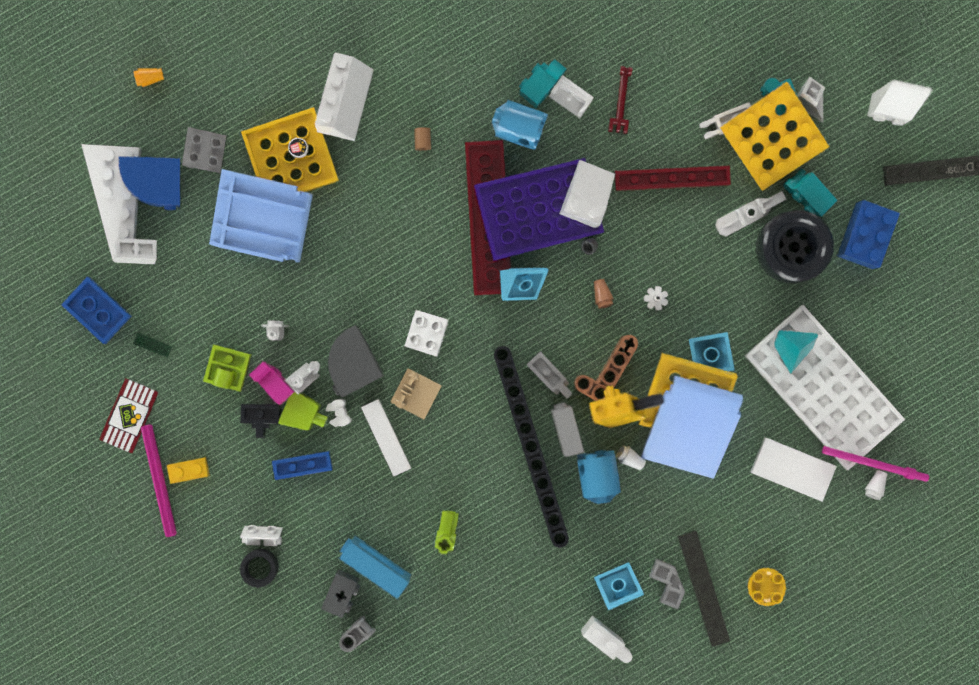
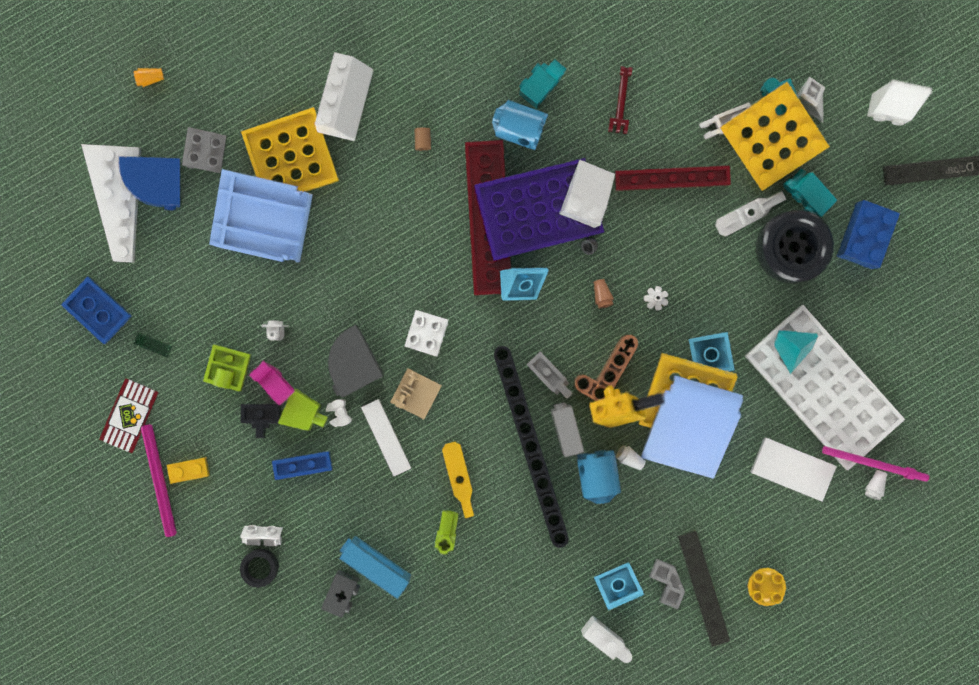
(135, 251): white hinge -> none
(298, 147): tile -> none
(303, 376): white hinge -> none
(359, 632): light grey piece -> none
(456, 467): none -> yellow piece
(571, 96): white hinge -> none

